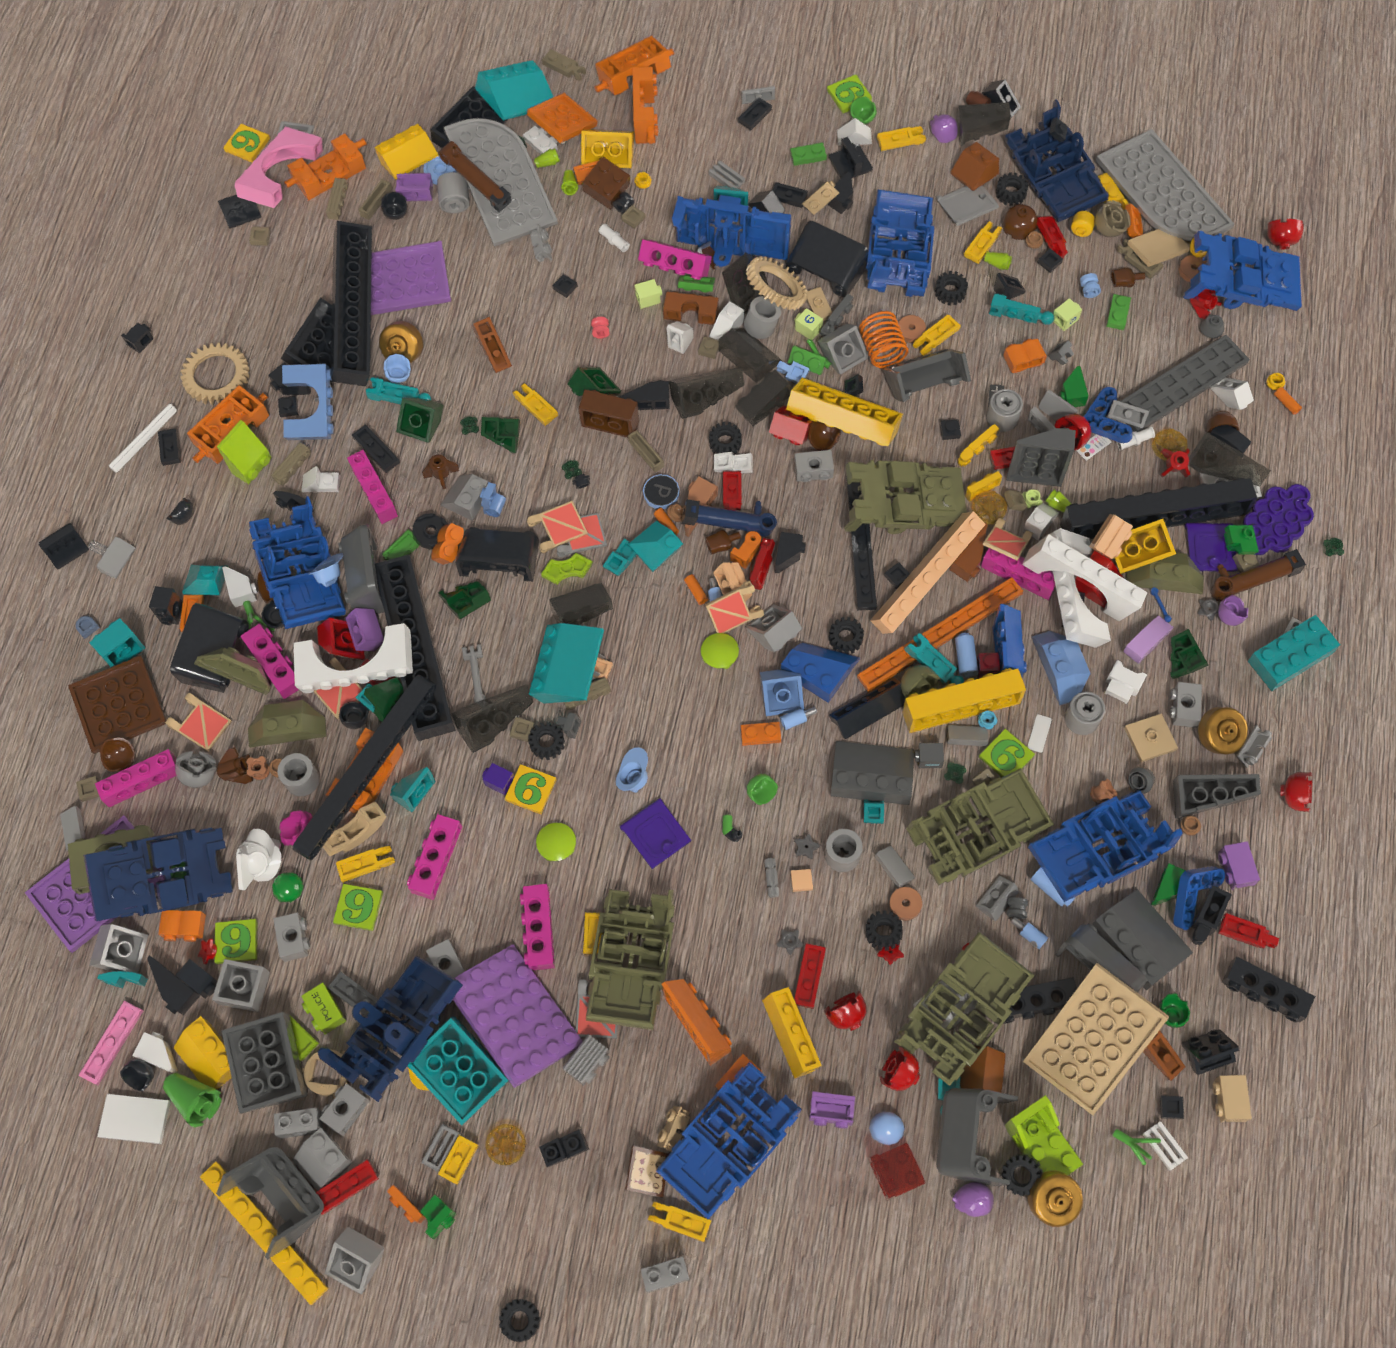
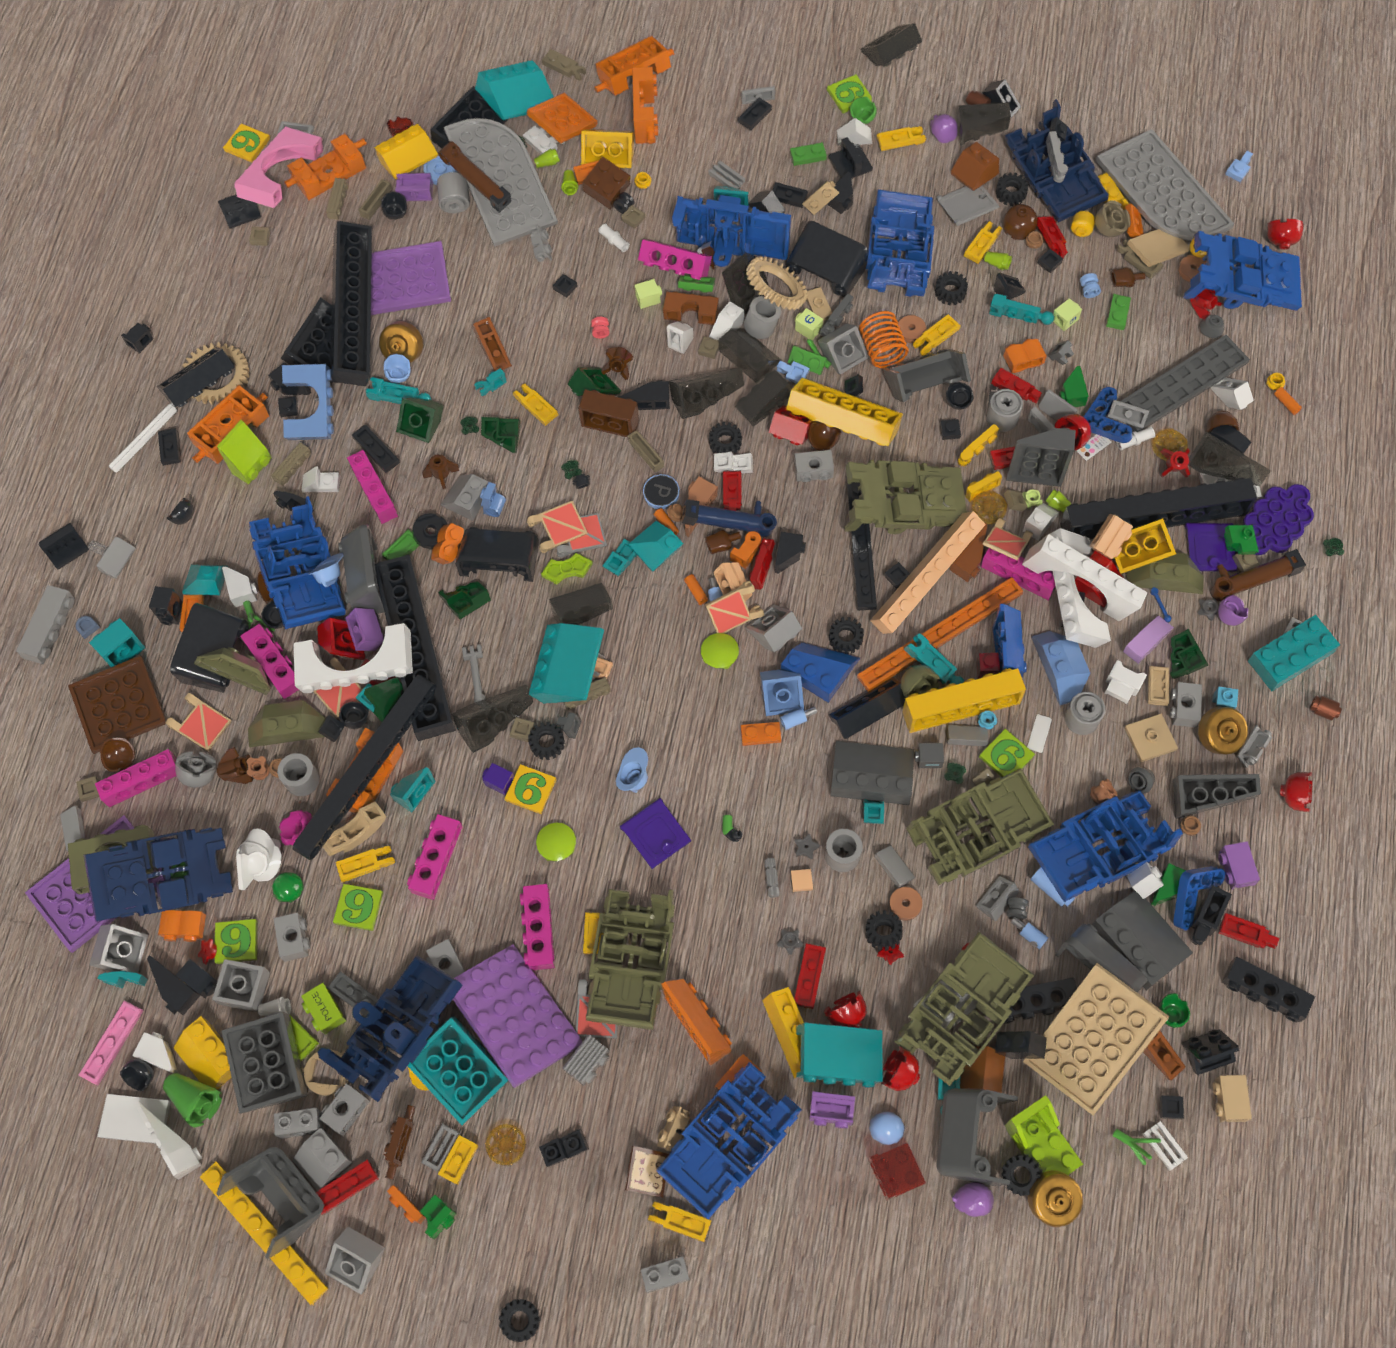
(45, 624): none -> light grey brick
(175, 1151): none -> white wedge
(196, 376): none -> black slope
(274, 1007): none -> white cone
(331, 728): none -> black plate
(399, 125): none -> clear red hair
(400, 1137): none -> reddish brown plate
(493, 382): none -> teal plate
(618, 361): none -> reddish brown brick
(761, 789): bright green hair -> none
(840, 1054): none -> teal panel
(892, 44): none -> clear smoke slope
(959, 396): none -> black hair
(966, 655): light blue brick -> none
(1007, 380): none -> red hinge
(1021, 1045): none -> black brick
(1056, 157): none -> light grey plate
(1145, 880): none -> white brick
(1158, 685): none -> tan plate
(1225, 697): none -> medium azure bracket
(1239, 169): none -> light blue plate
(1325, 707): none -> copper brick

